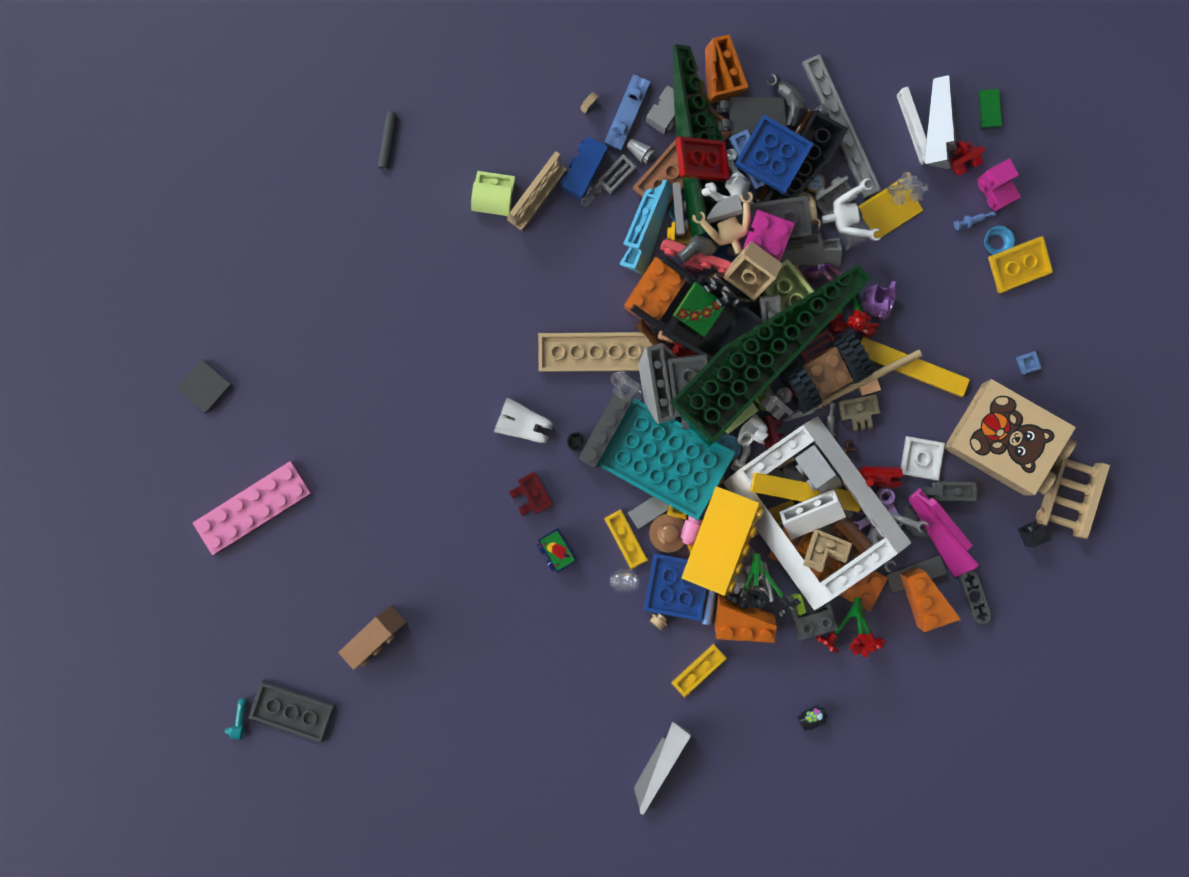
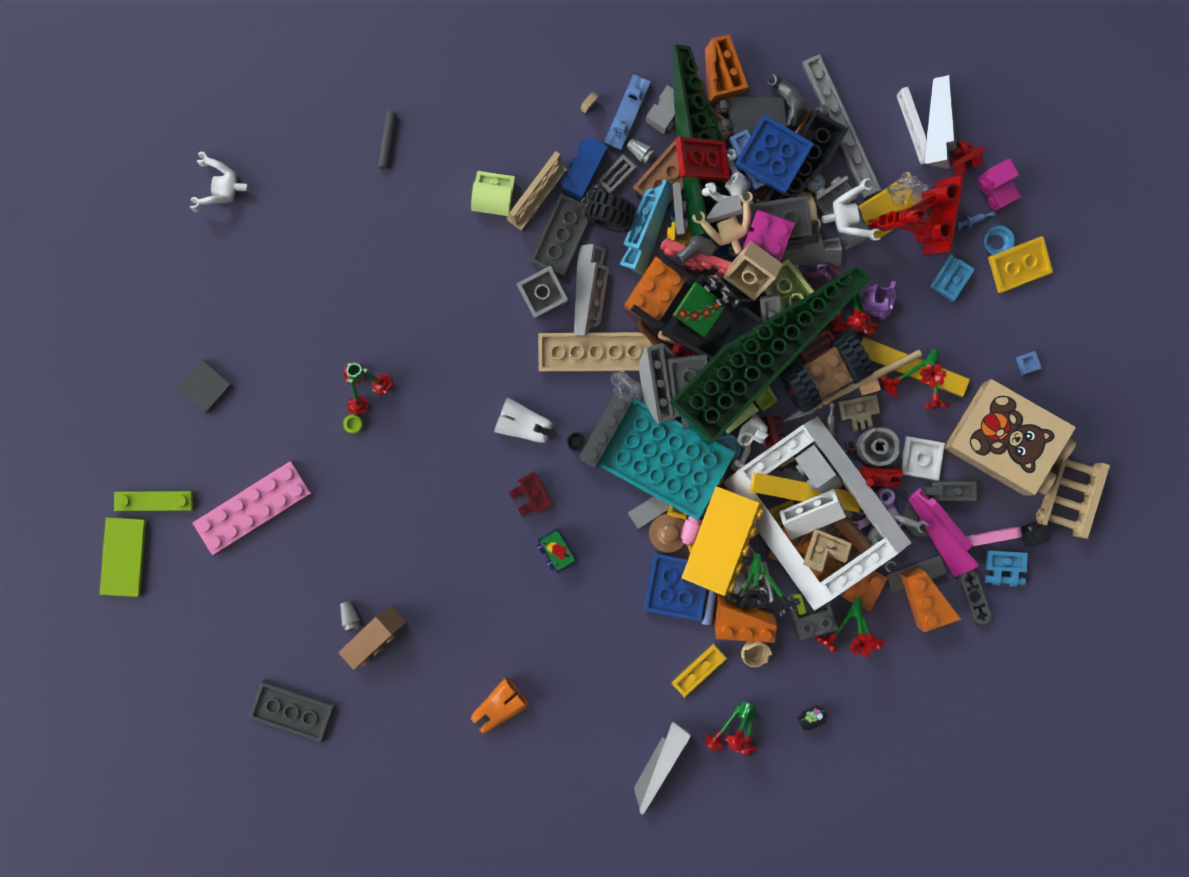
(123, 557): none -> lime tile
(154, 501): none -> lime plate
(222, 187): none -> white piece
(237, 731): teal piece -> none
(349, 616): none -> light grey cone
(353, 424): none -> lime tile
(354, 374): none -> red plant
(500, 705): none -> orange piece
(542, 292): none -> light grey brick
(561, 235): none -> dark grey tile
(590, 287): none -> light grey wedge
(610, 212): none -> black tyre
(624, 581): clear head -> none
(625, 539): yellow tile -> none
(658, 621): tan plate -> none
(736, 742): none -> plant
(755, 653): none -> tan hair
(776, 403): light grey hips -> none
(888, 446): none -> light grey brick
(932, 374): none -> red plant
(939, 229): none -> red plate
(952, 278): none -> dark azure plate
(989, 108): green tile -> none
(995, 536): none -> bright pink beam
(1006, 561): none -> dark azure plate

